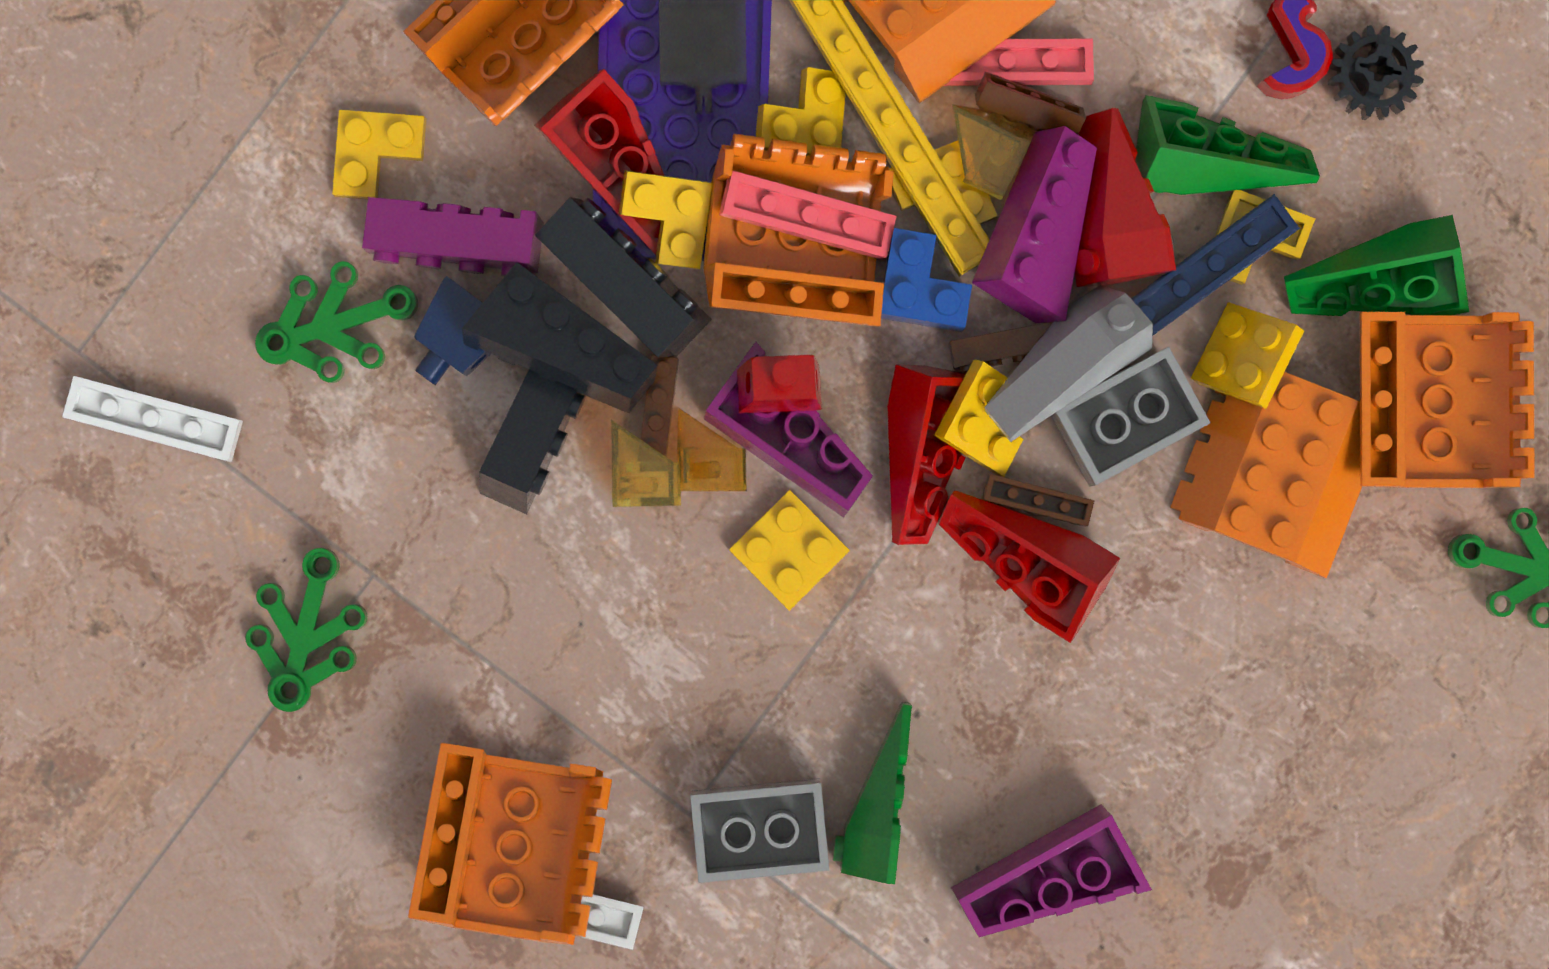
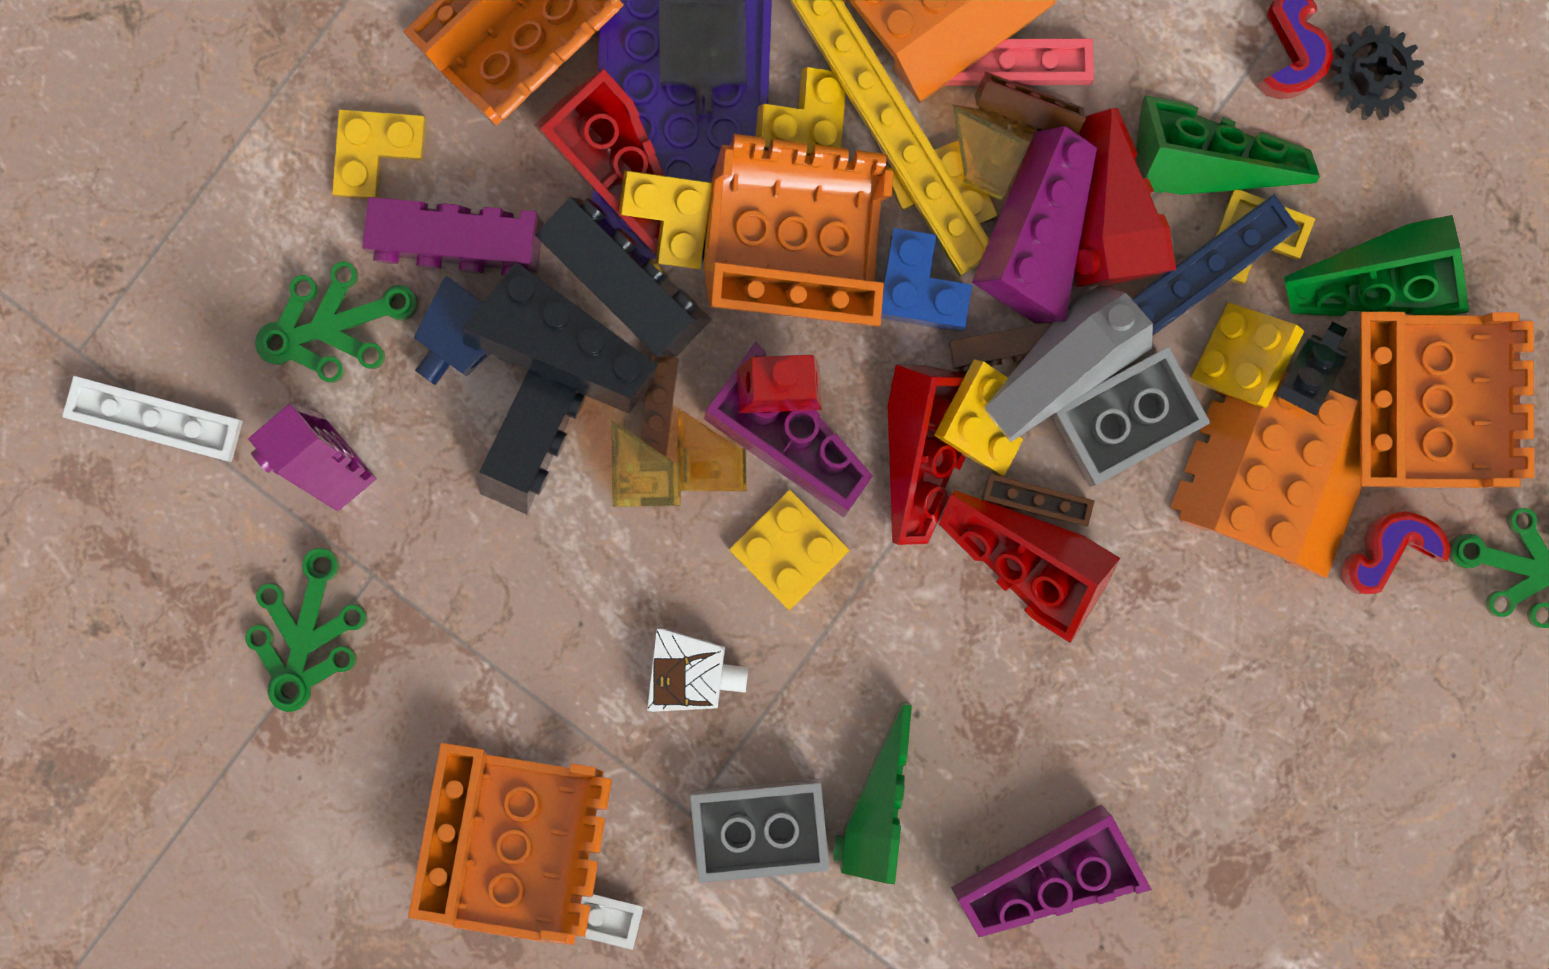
(311, 455): none -> magenta wedge
(690, 673): none -> torso
(807, 215): coral plate -> none
(1315, 370): none -> black hinge
(1385, 545): none -> red animal

